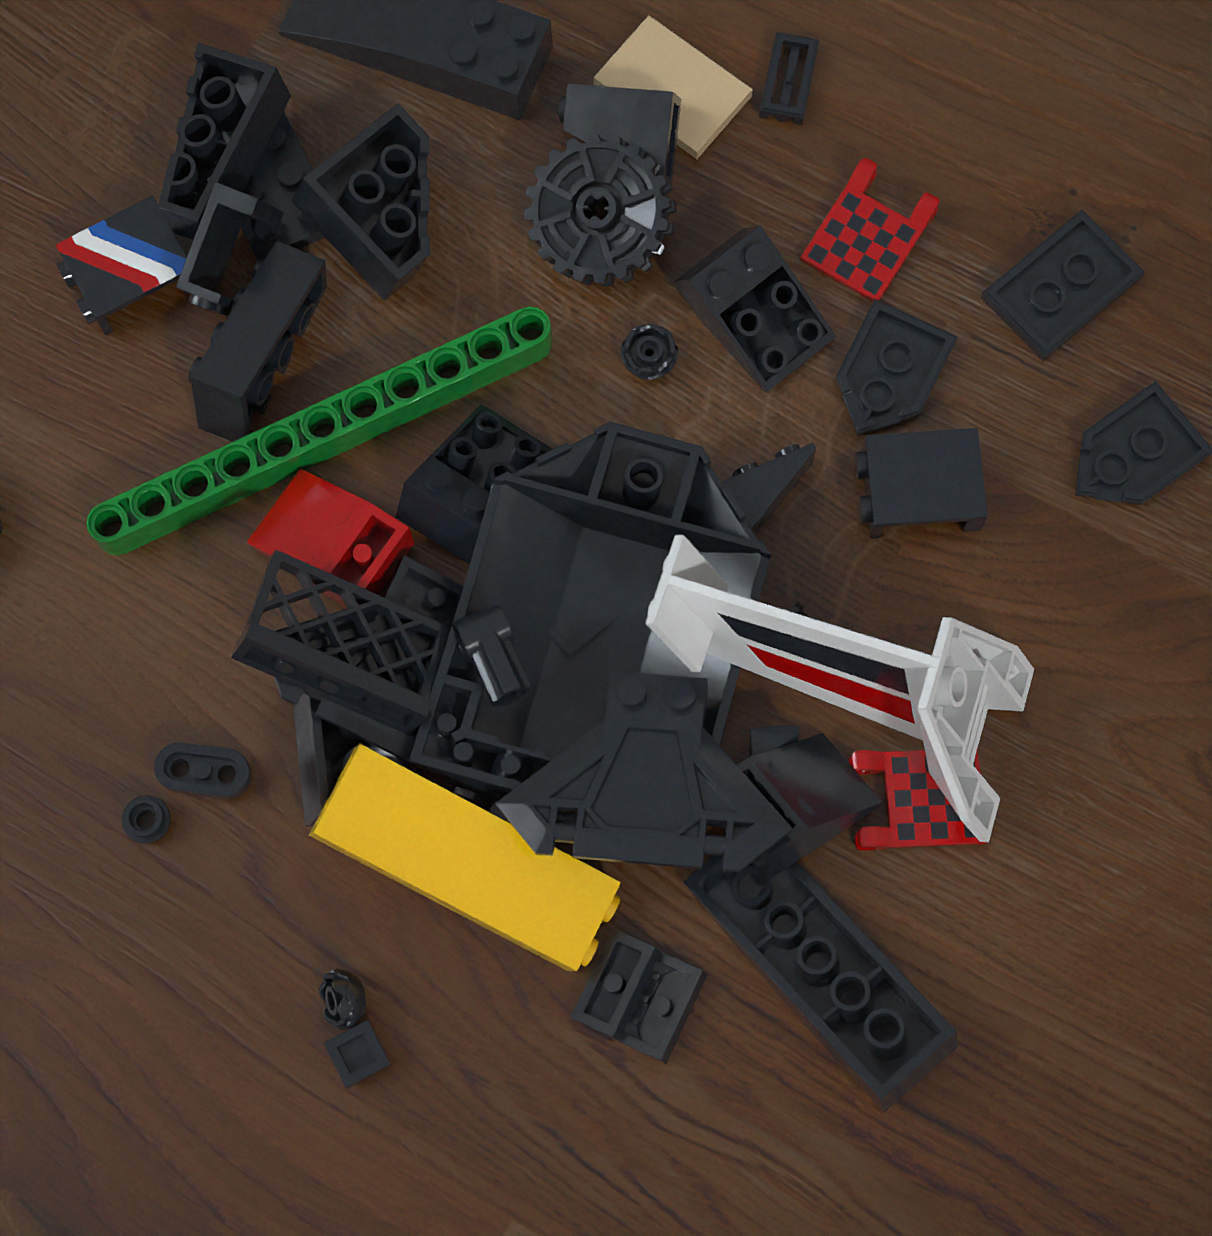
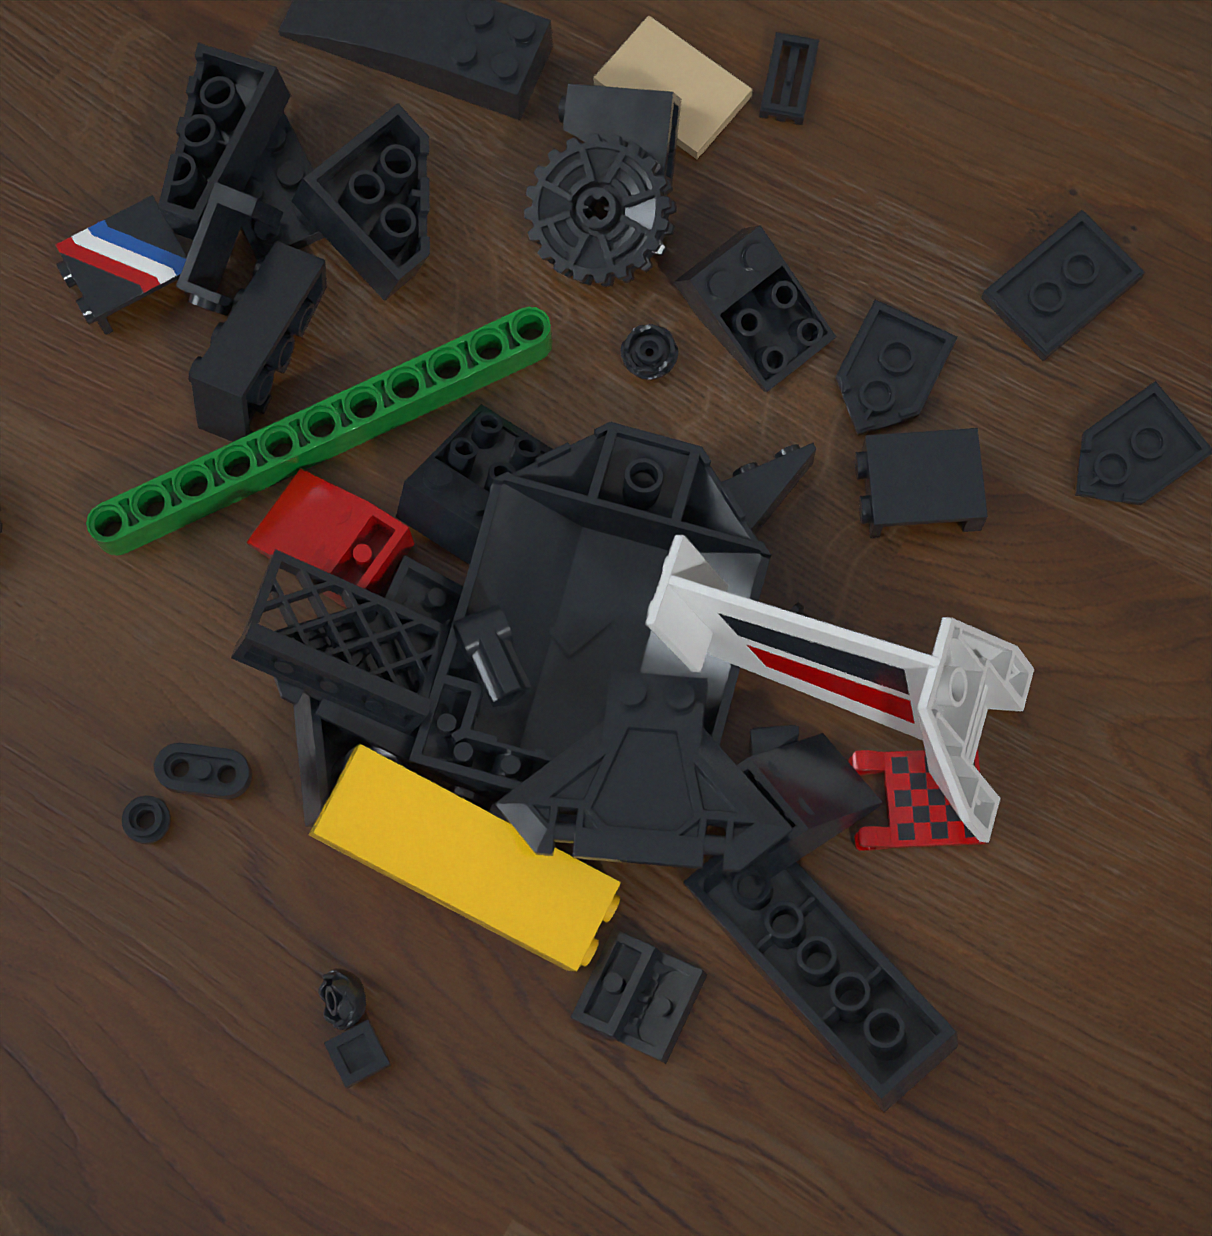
(864, 240): red flag -> none

